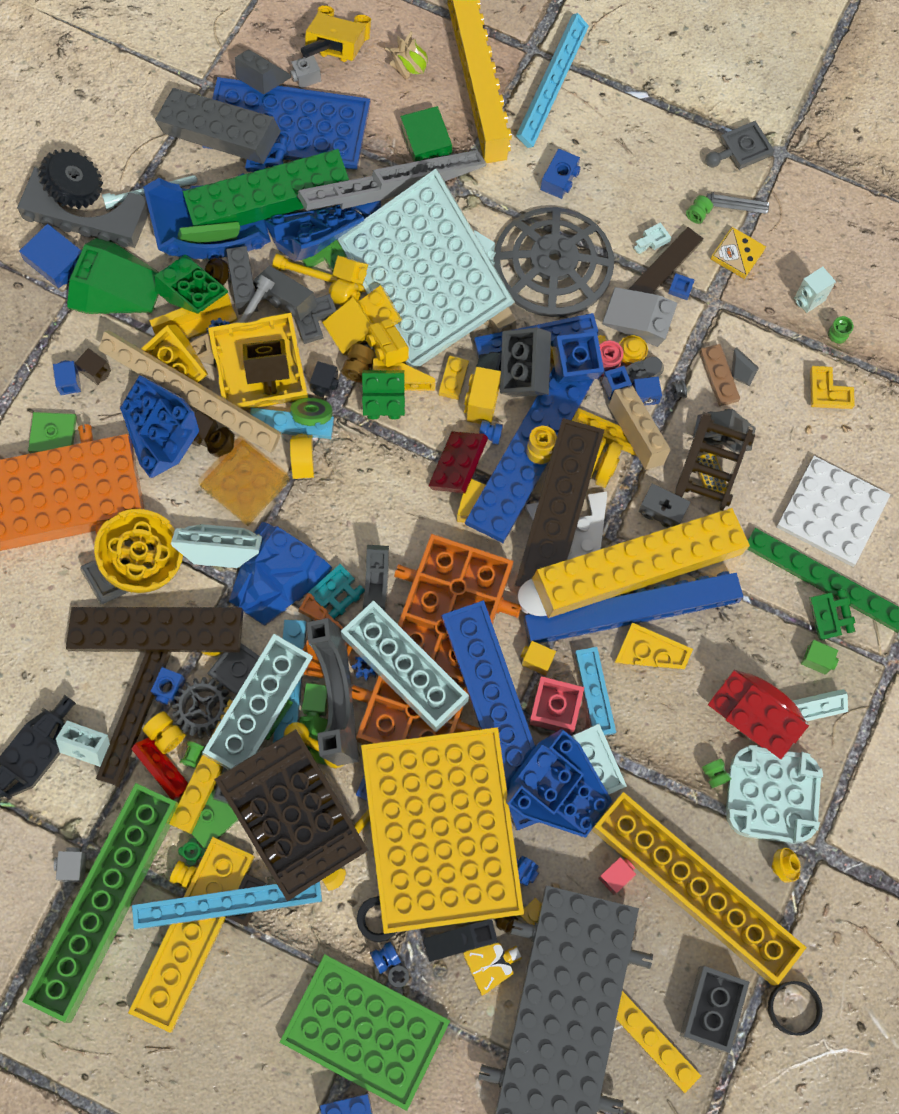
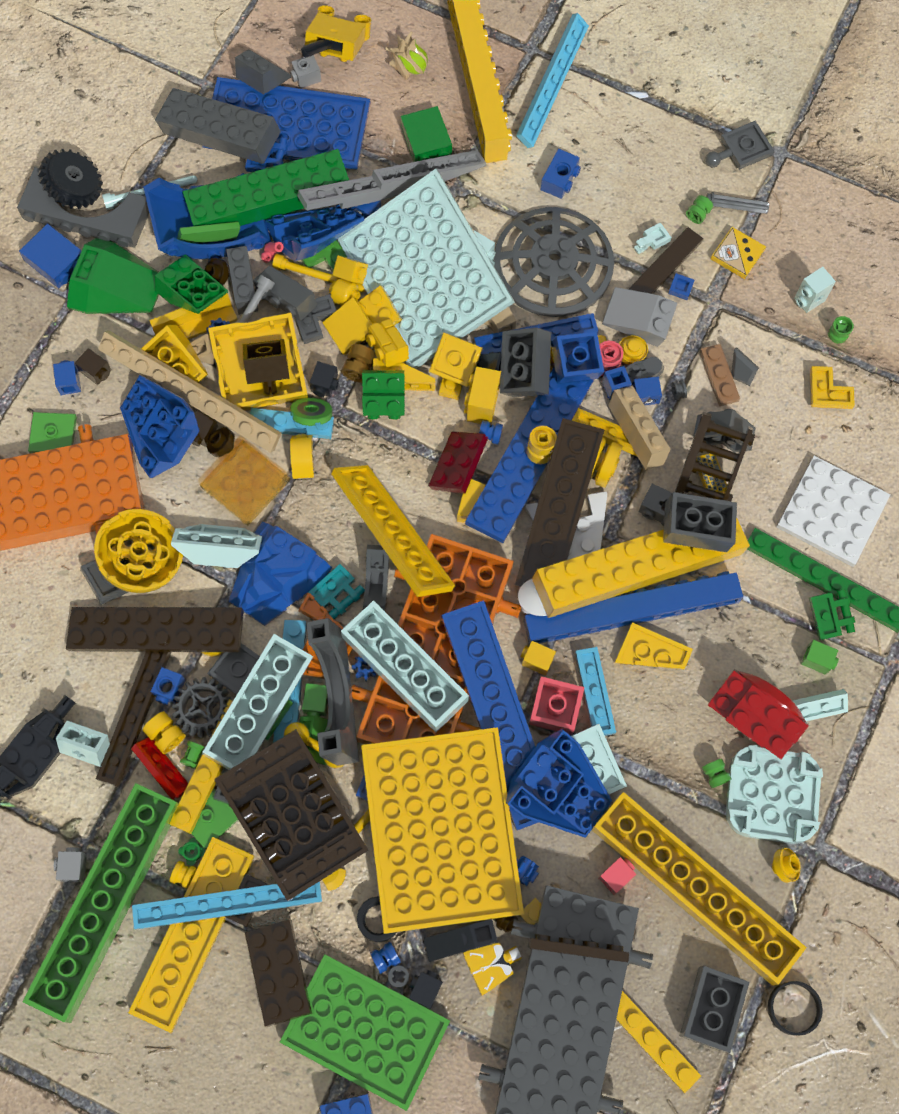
(270, 251): none -> coral arm
(278, 973): none -> dark brown plate
(393, 530): none -> yellow plate
(425, 988): none -> black brick
(455, 359): none -> yellow tile
(587, 949): none -> dark brown plate
(700, 522): none -> dark grey brick

